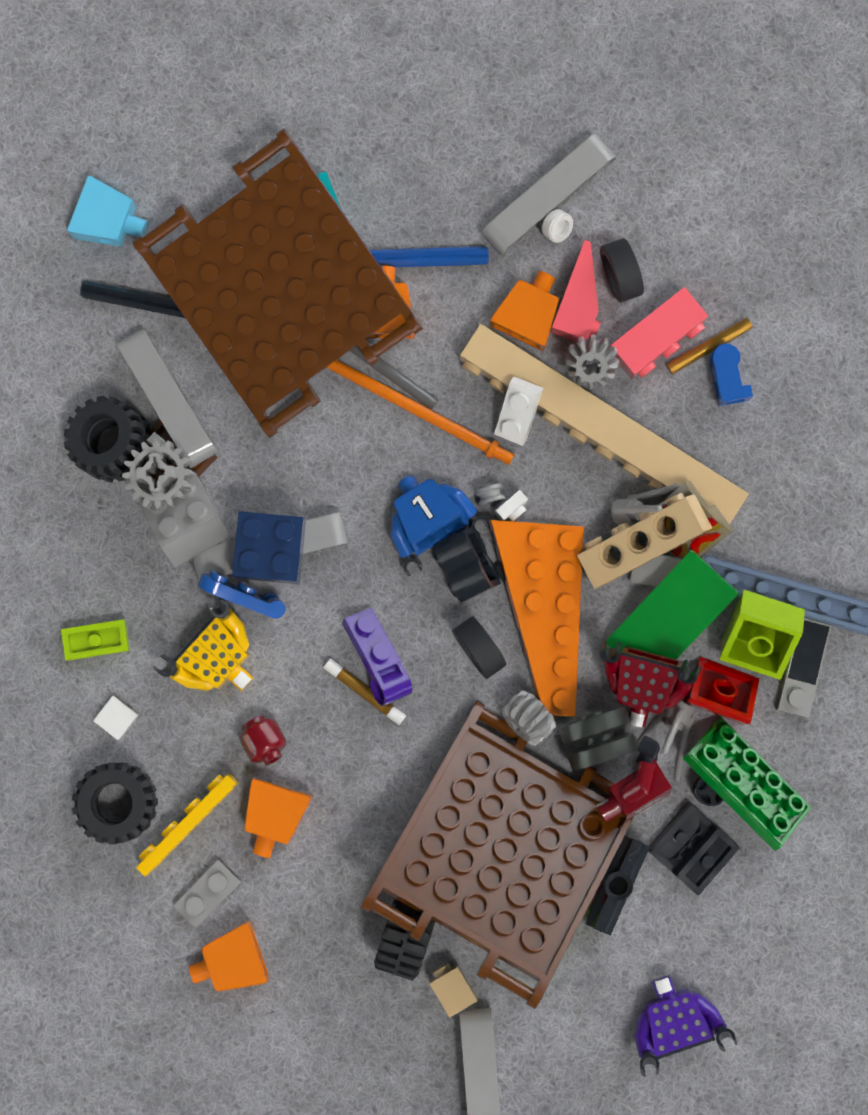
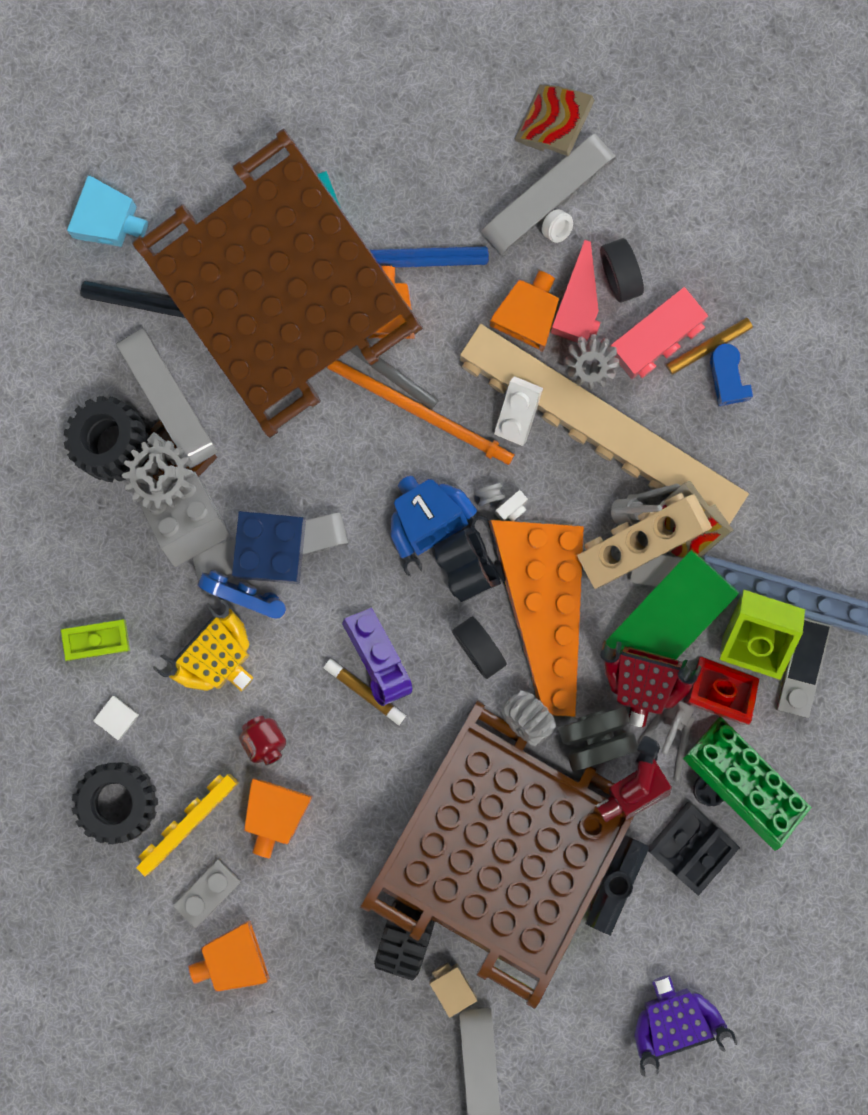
(555, 119): none -> slope

